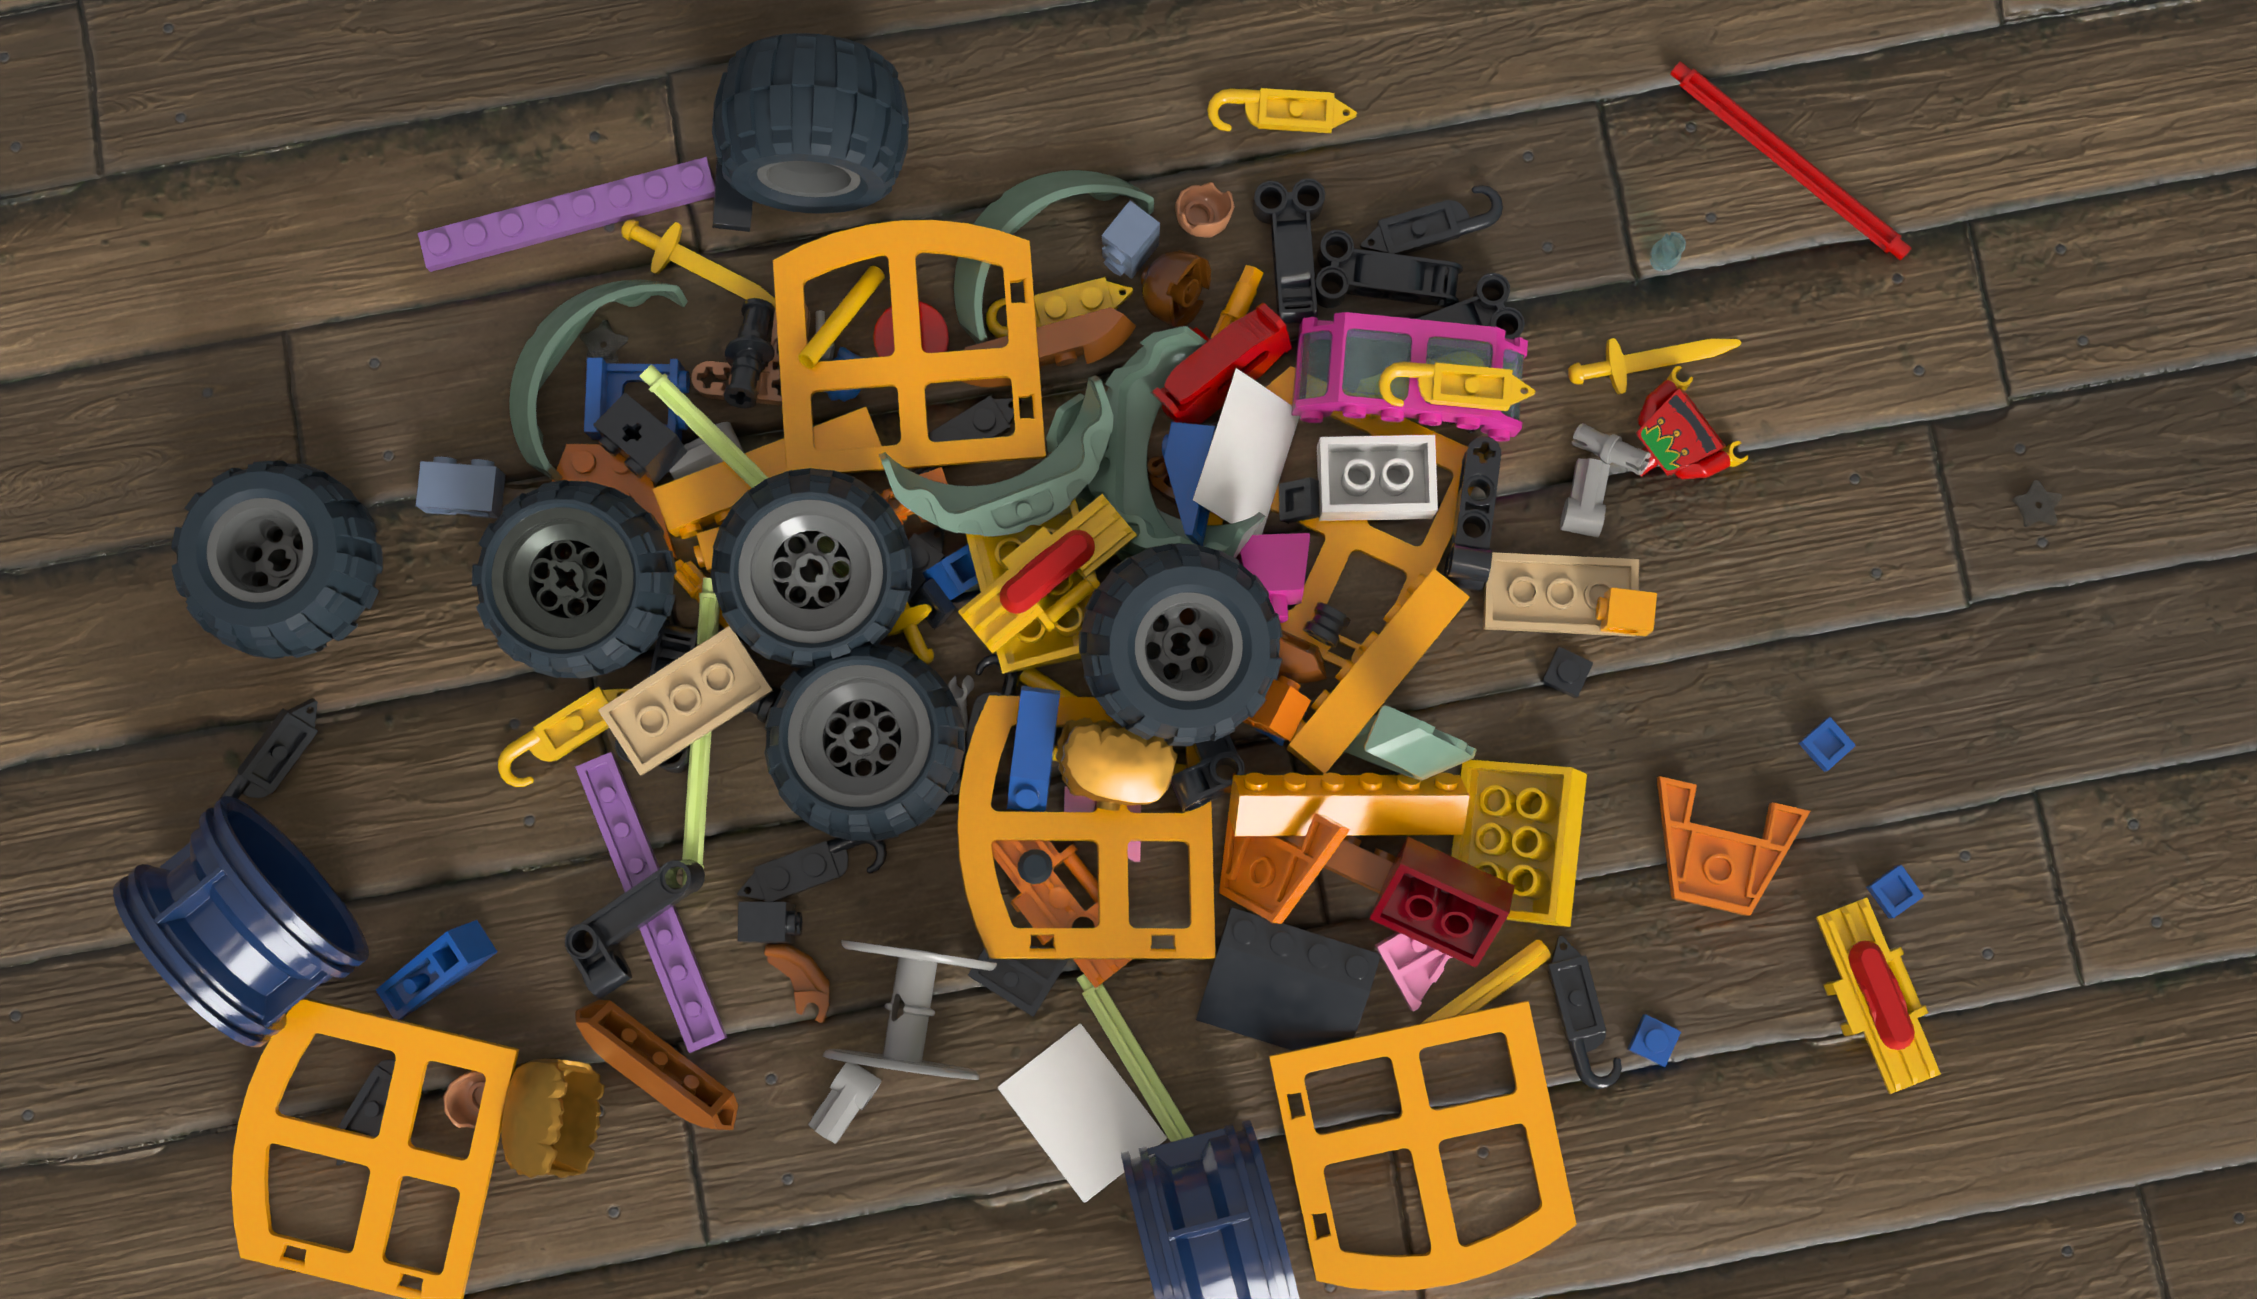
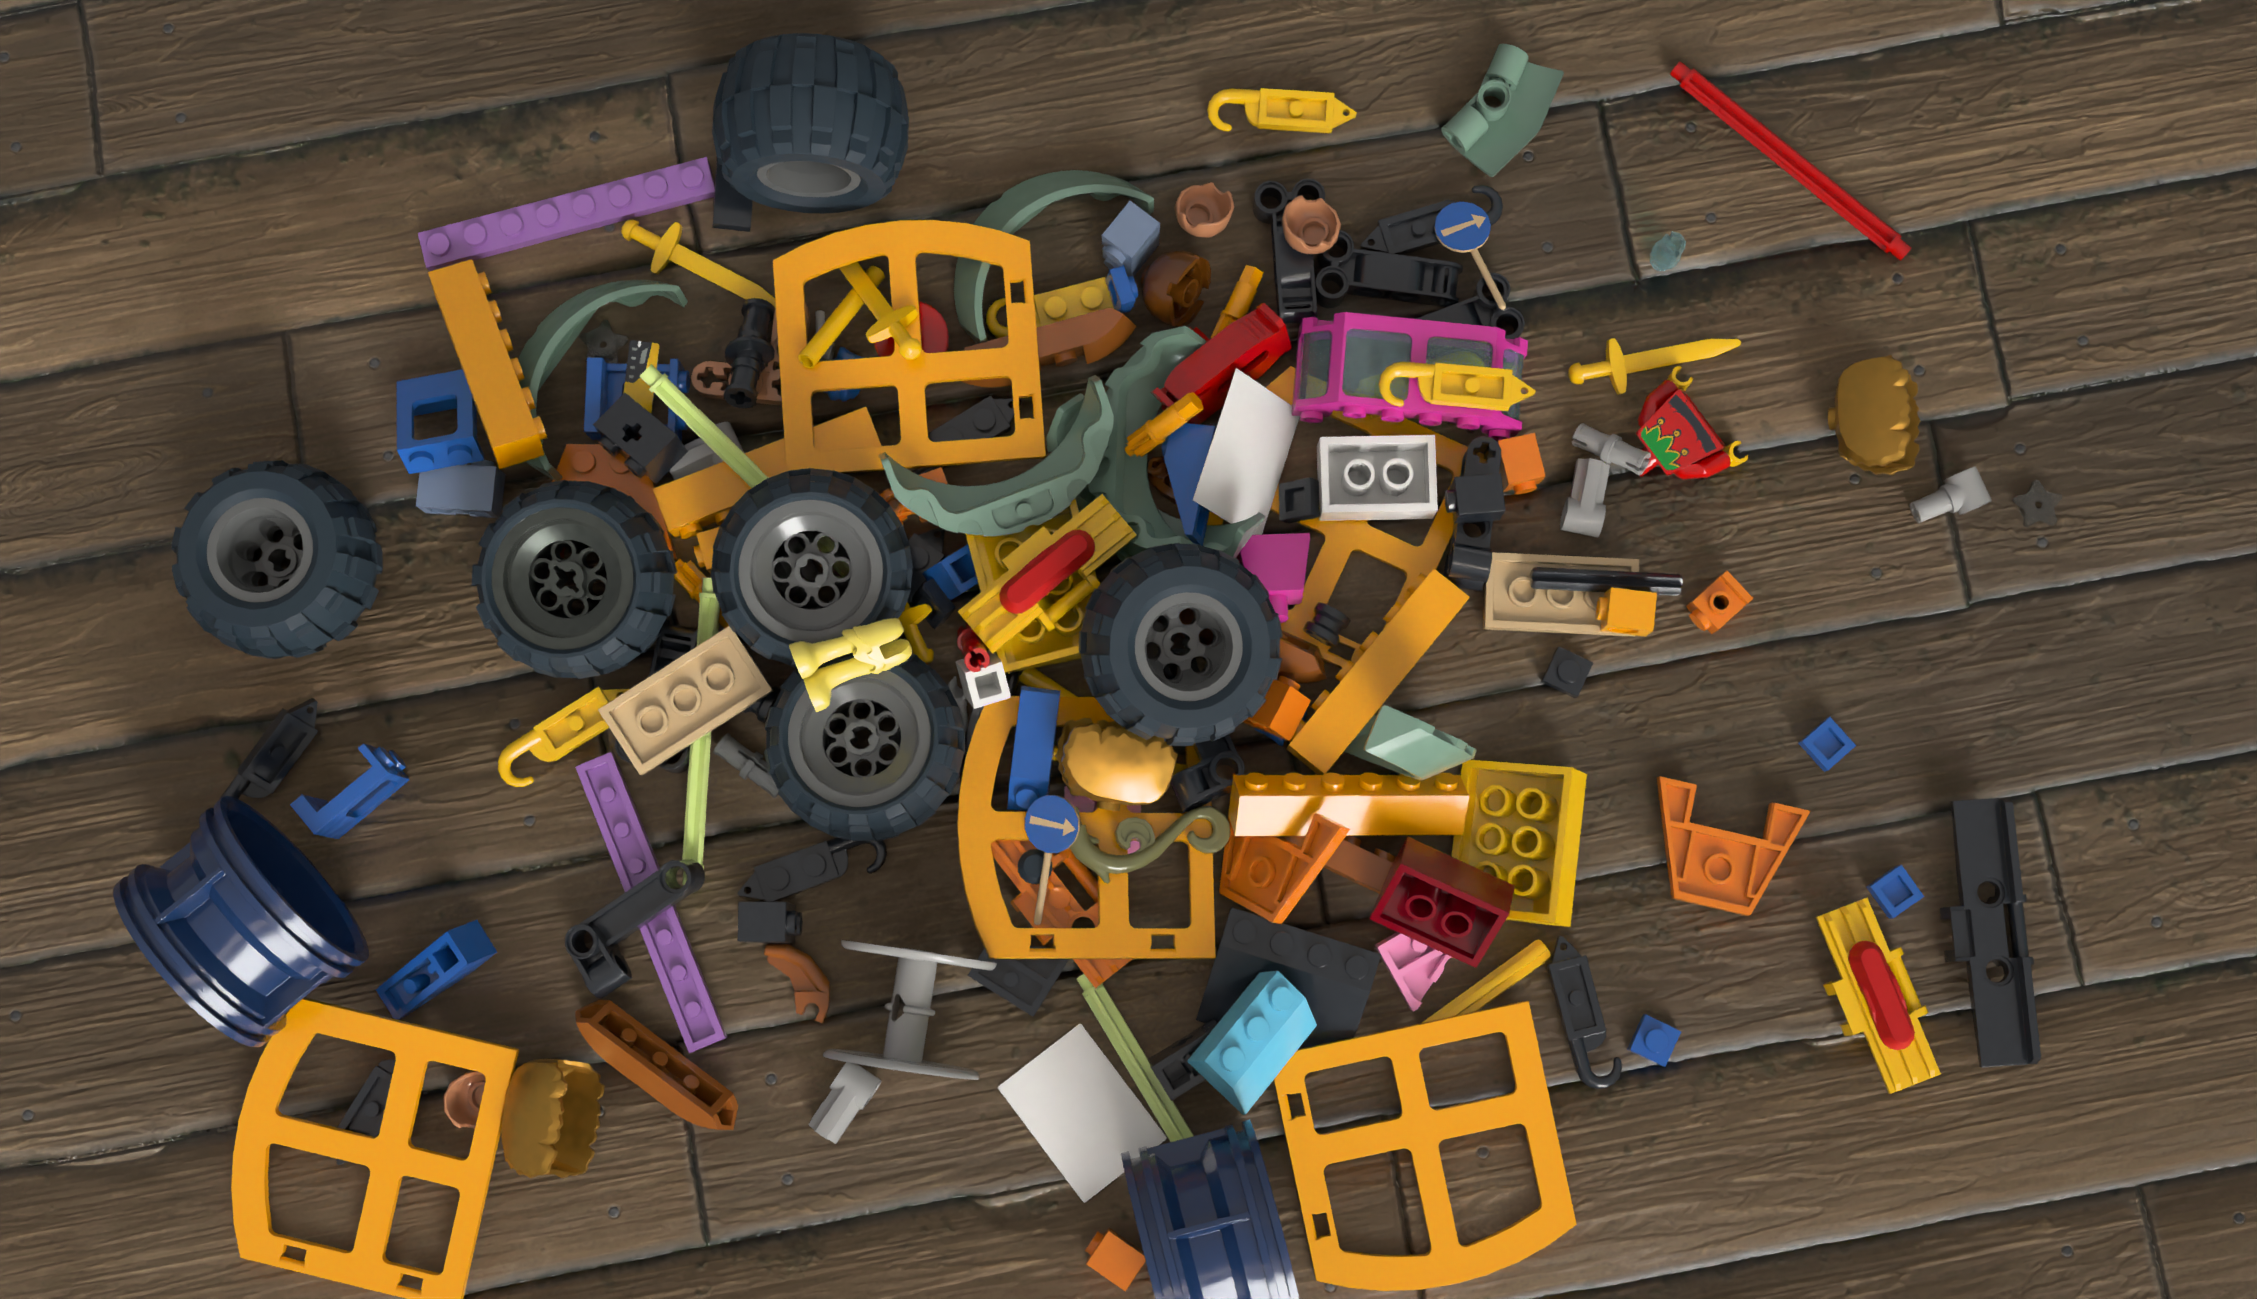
(358, 798): none -> blue window
(432, 395): none -> blue window
(486, 363): none -> light orange brick
(640, 357): none -> sticker
(746, 762): none -> dark grey pin
(867, 651): none -> light yellow piece
(890, 322): none -> yellow sword
(972, 649): none -> red pin
(986, 685): none -> white brick
(1052, 828): none -> blue piece
(1115, 1258): none -> orange brick
(1121, 289): none -> blue plate
(1150, 848): none -> olive plant
(1163, 425): none -> light orange piece
(1172, 1066): none -> black brick
(1254, 1039): none -> medium azure slope
(1310, 225): none -> nougat hair
(1465, 229): none -> blue piece
(1475, 498): none -> black brick
(1495, 135): none -> sand green panel
(1520, 464): none -> orange brick
(1603, 580): none -> black axle
(1731, 594): none -> orange brick
(1876, 416): none -> pearl gold animal
(1959, 494): none -> light grey pin
(2003, 1009): none -> black piece

